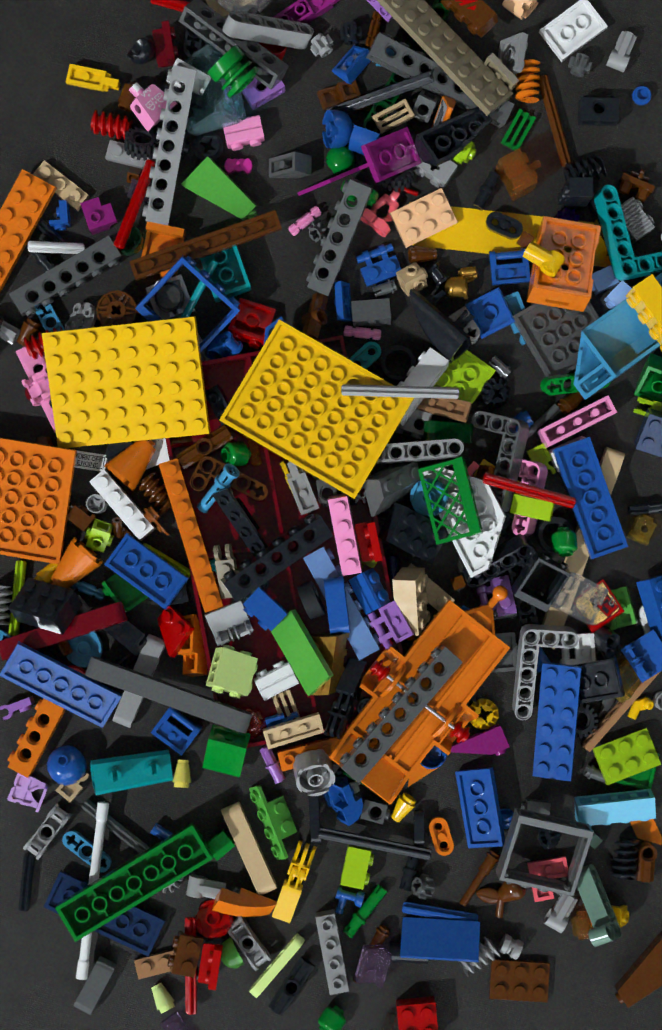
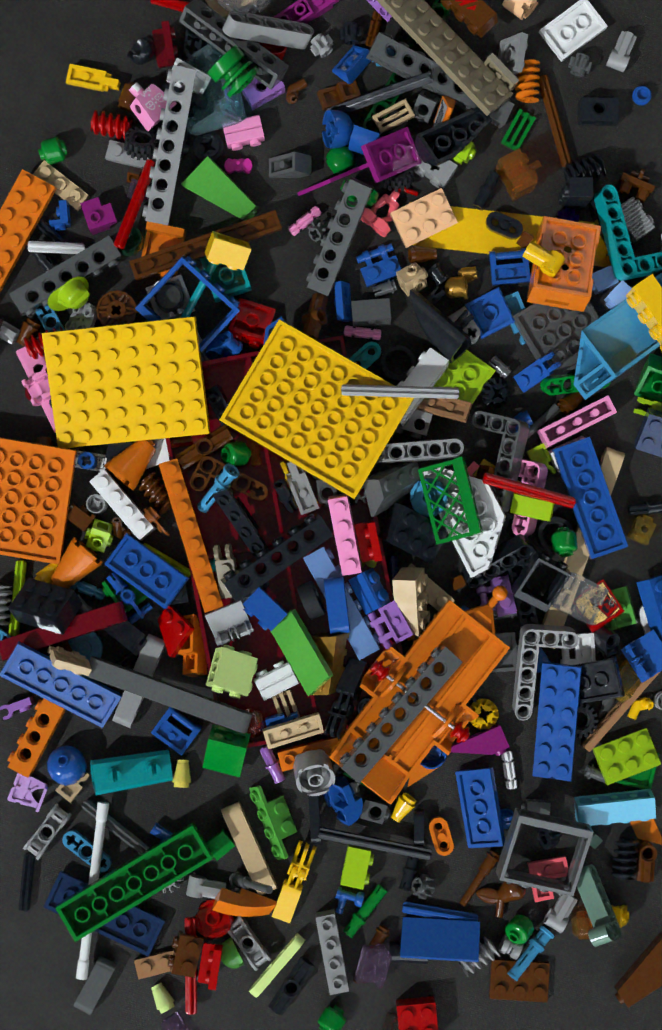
(53, 150): none -> green head
(69, 660): none -> tan plate
(72, 295): none -> lime piece
(93, 459): none -> blue bush
(128, 597): none -> blue pin
(227, 251): none -> yellow brick
(238, 880): none -> dark grey pin
(285, 495): none -> black axle
(293, 91): none -> reddish brown arm
(447, 430): dark green beam -> none
(509, 770): none -> white axle
(519, 929): none -> green head
(536, 372): none -> blue hinge
(536, 946): none -> dark azure pin

